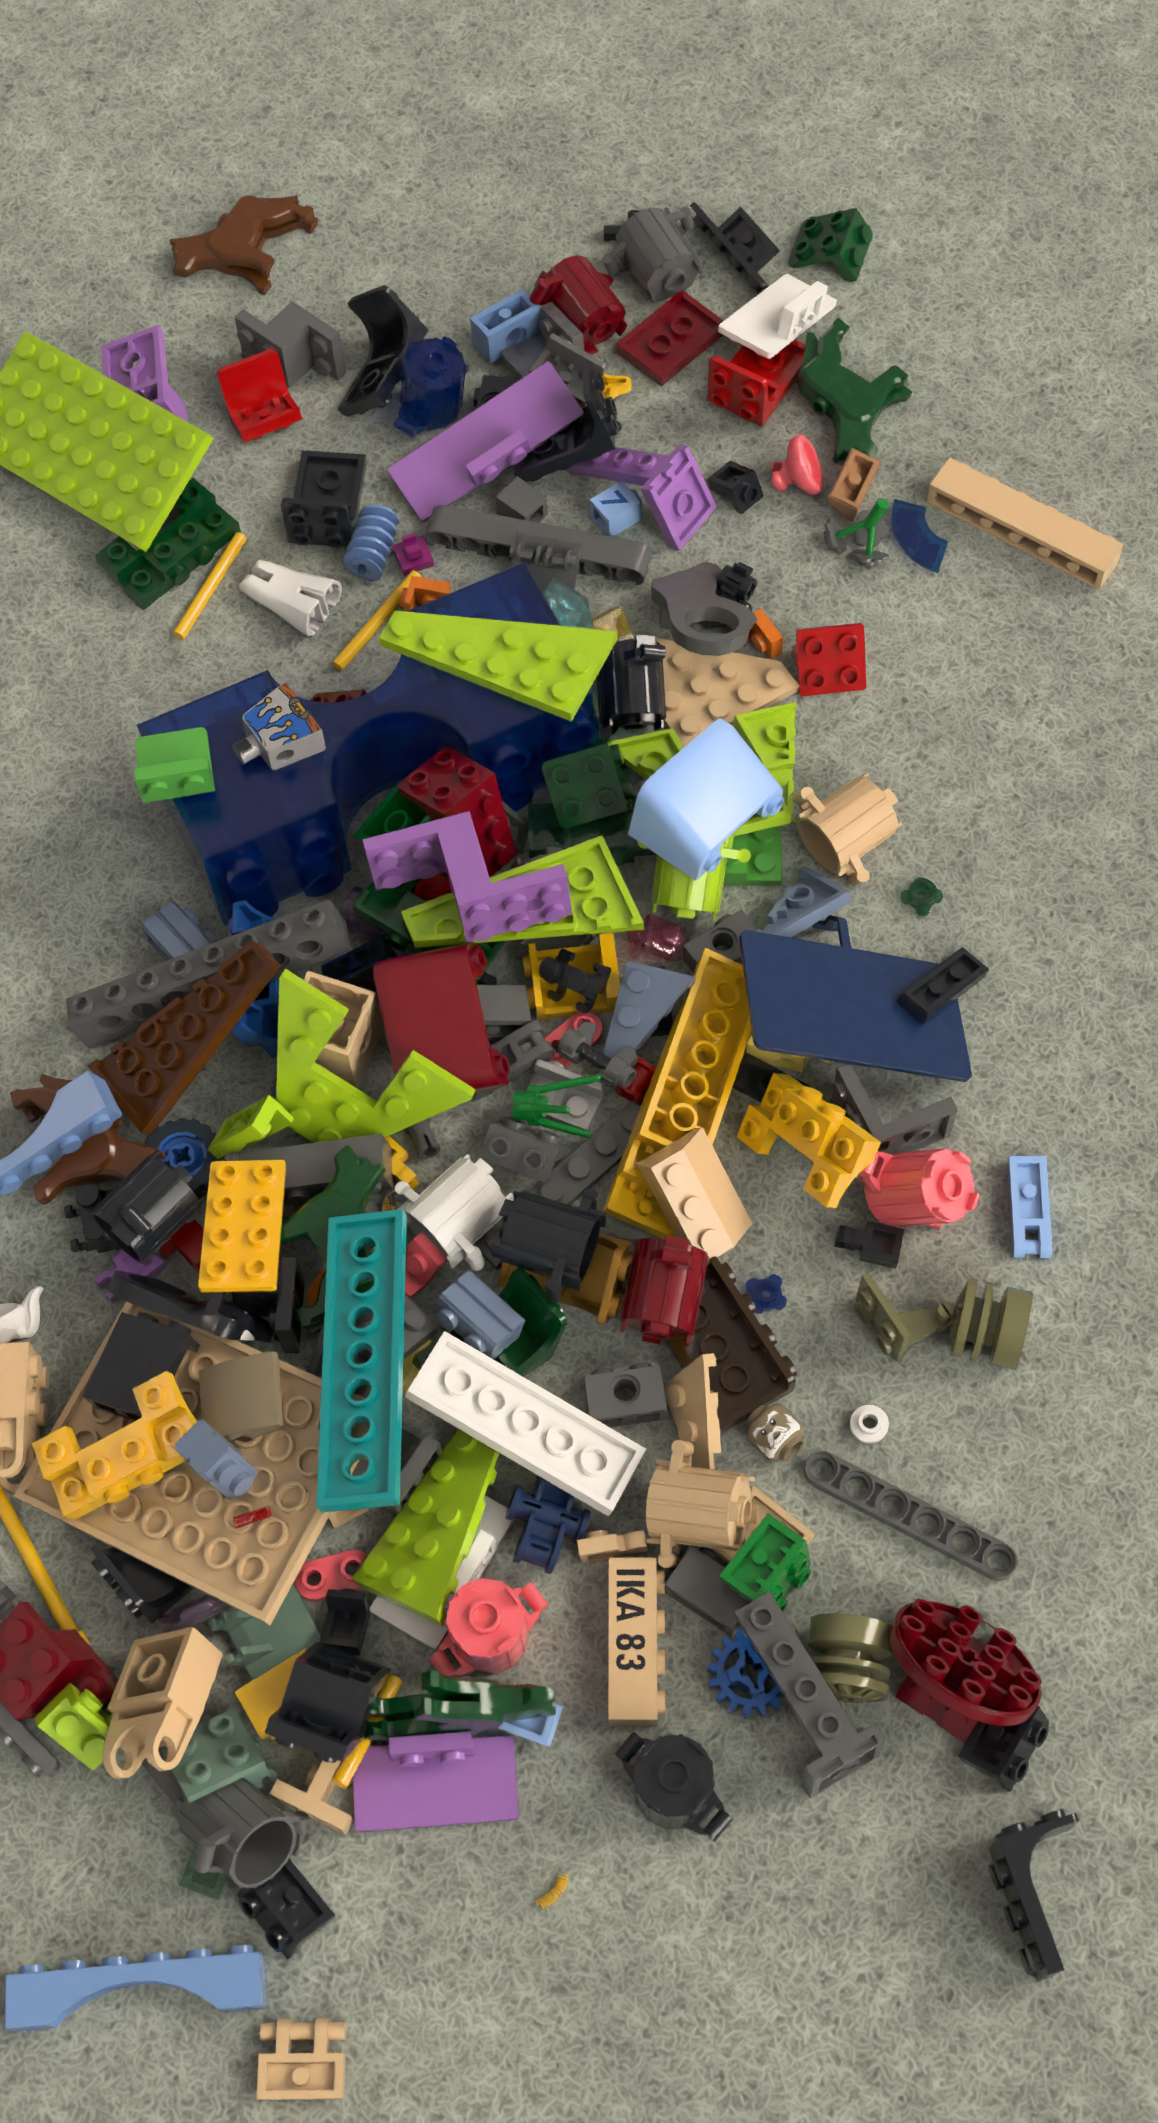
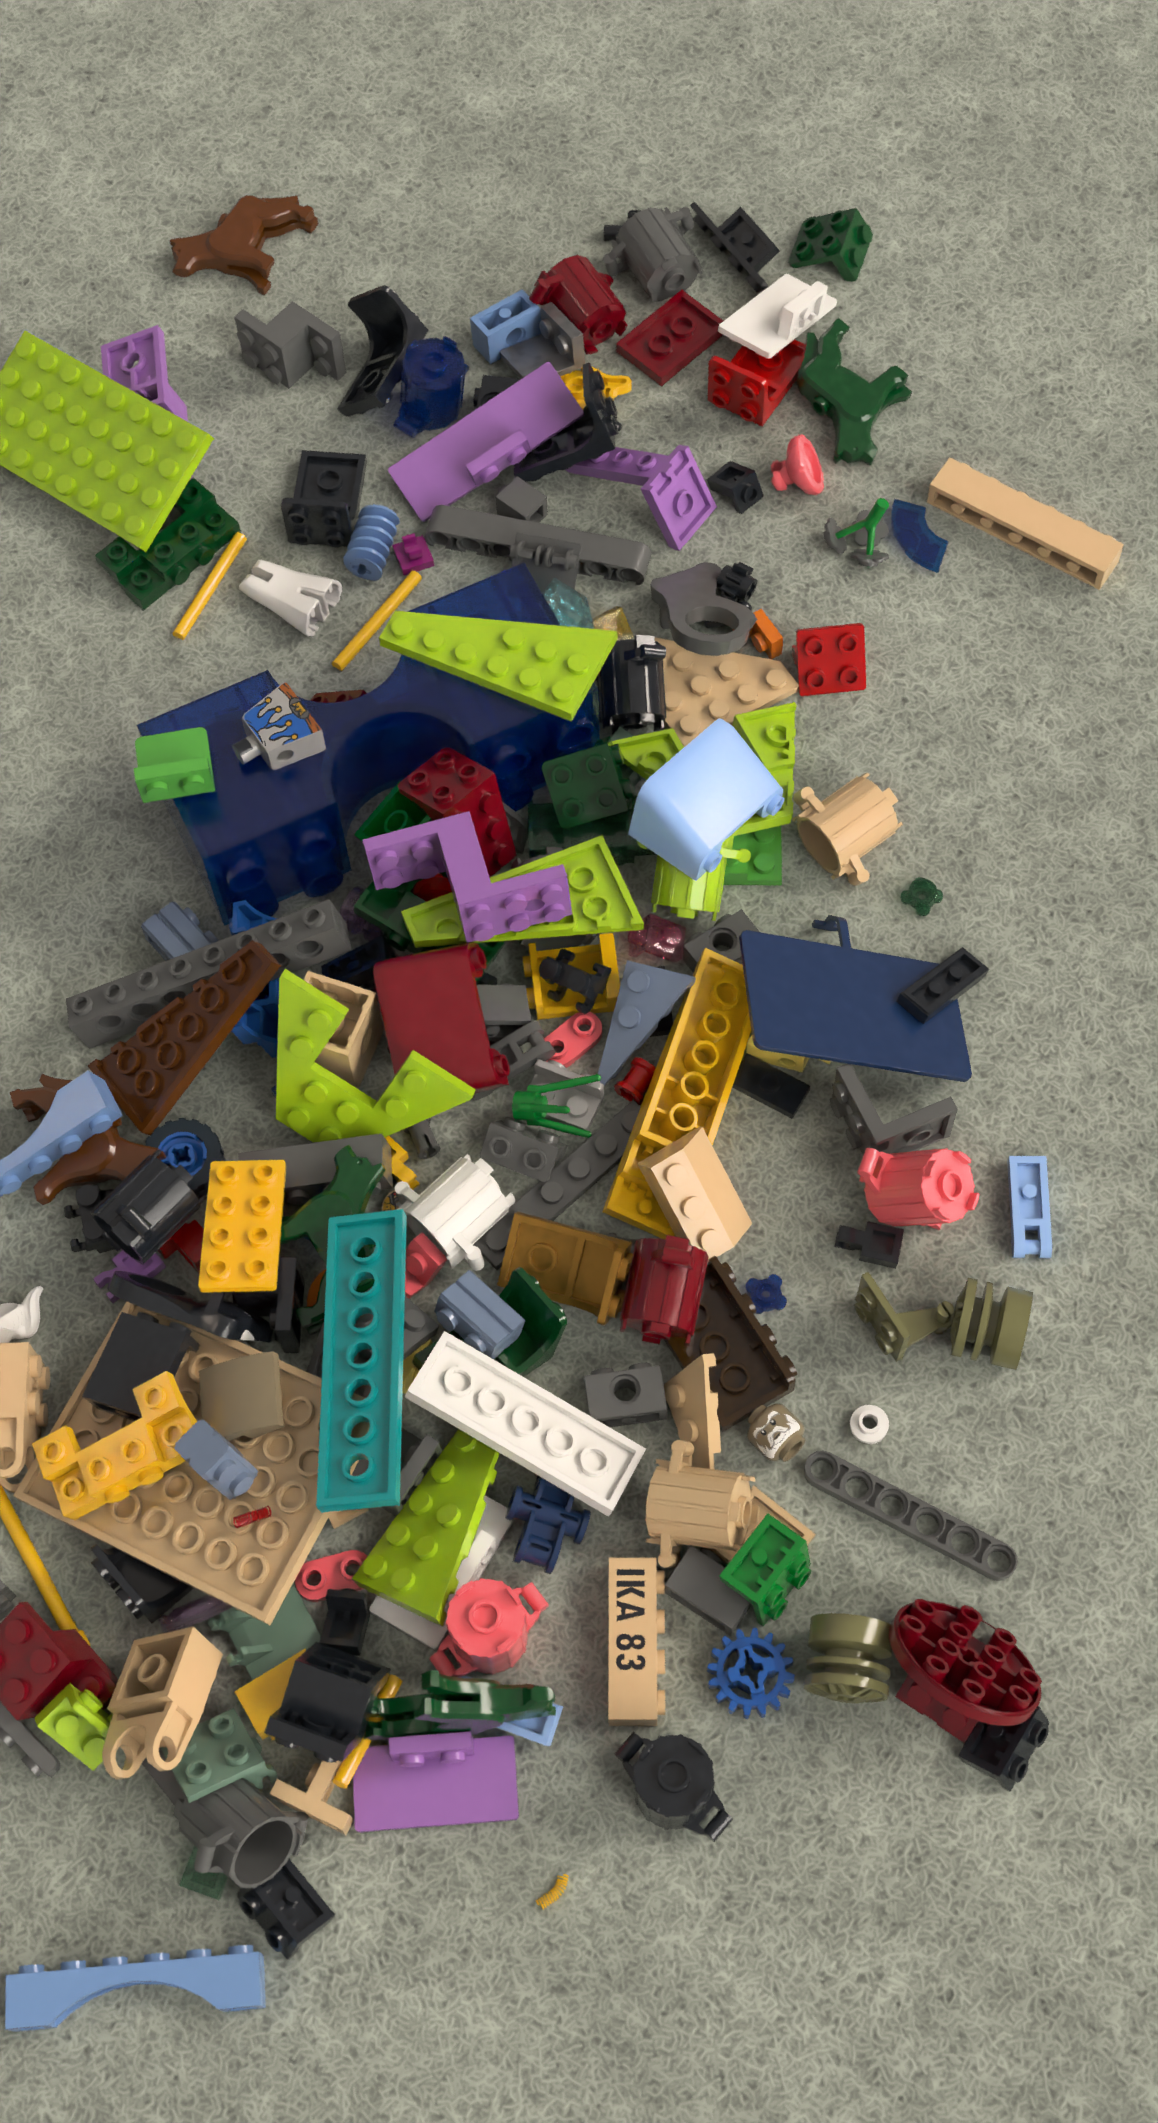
(250, 1126): lime bracket -> none
(257, 395): red bracket -> none
(301, 2075): tan plate -> none
(423, 591): orange bracket -> none
(550, 1238): black container -> none
(568, 363): dark grey bracket -> none
(601, 1545): tan plate -> none
(615, 1071): dark grey piece -> none
(616, 509): light blue brick -> none
(805, 904): sand blue wing -> none
(816, 1130): yellow bracket -> none
(838, 1743): dark grey bracket -> none
(853, 483): medium nougat slope -> none
(1012, 1874): black bracket -> none

